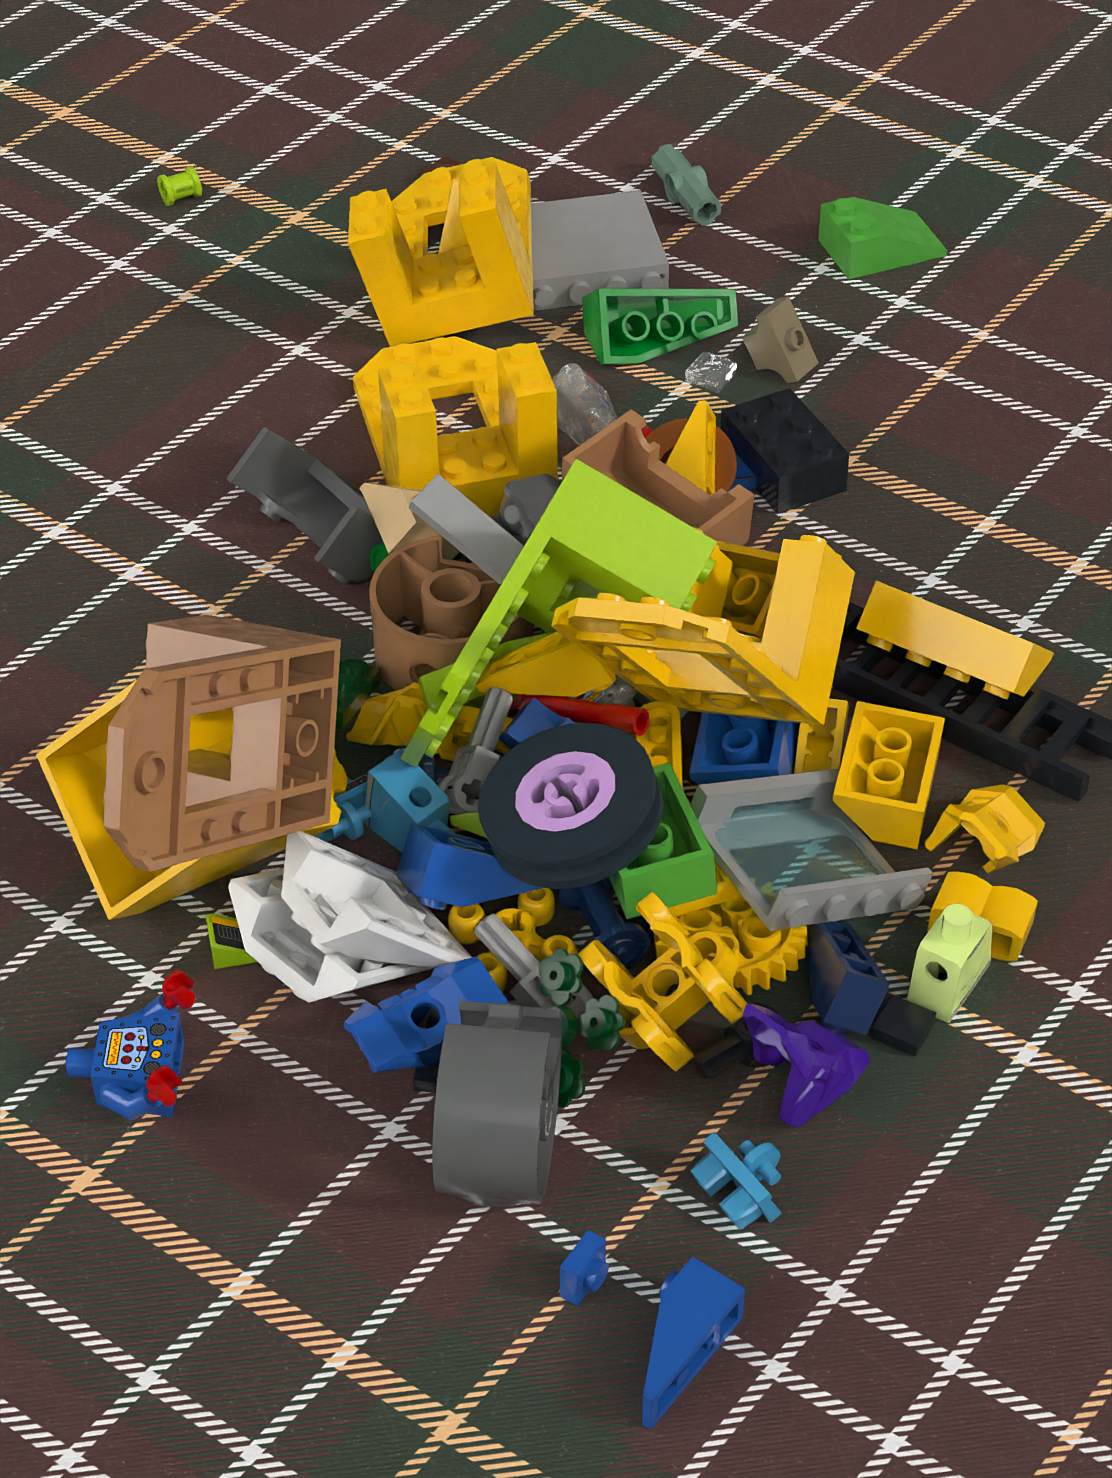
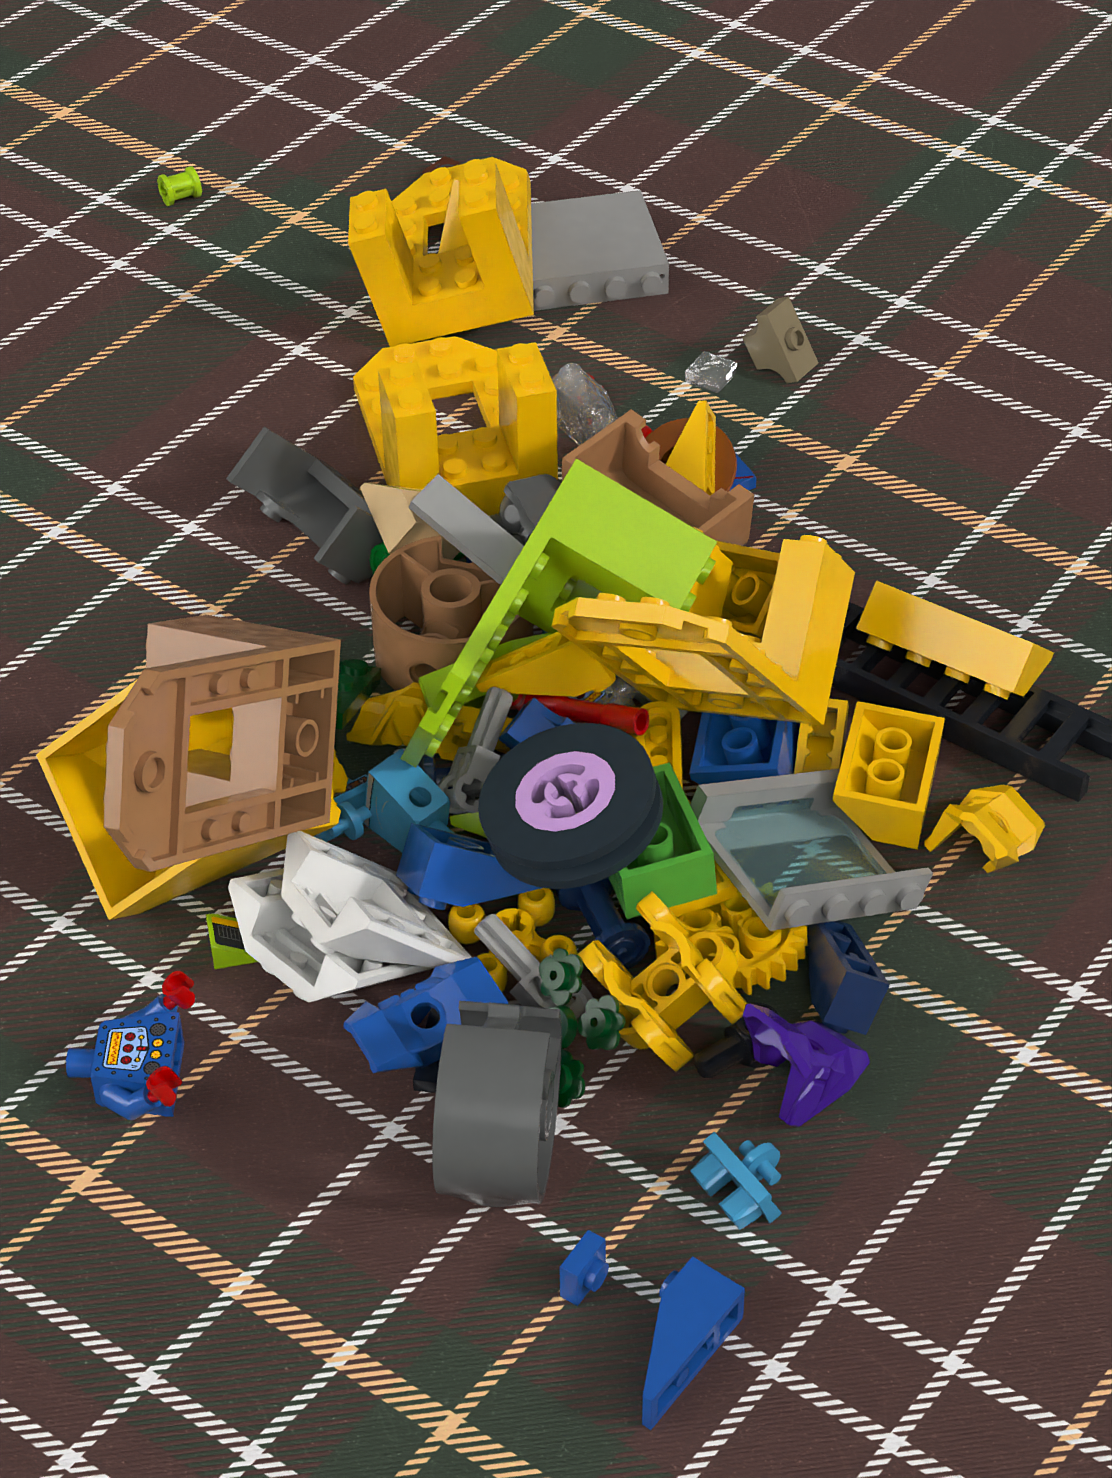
(647, 323): green wedge -> none
(686, 185): sand green piece -> none
(786, 450): black brick -> none
(874, 237): bright green slope -> none
(903, 1025): black tile -> none
(954, 945): yellowish green torso -> none
(1004, 907): yellow brick -> none

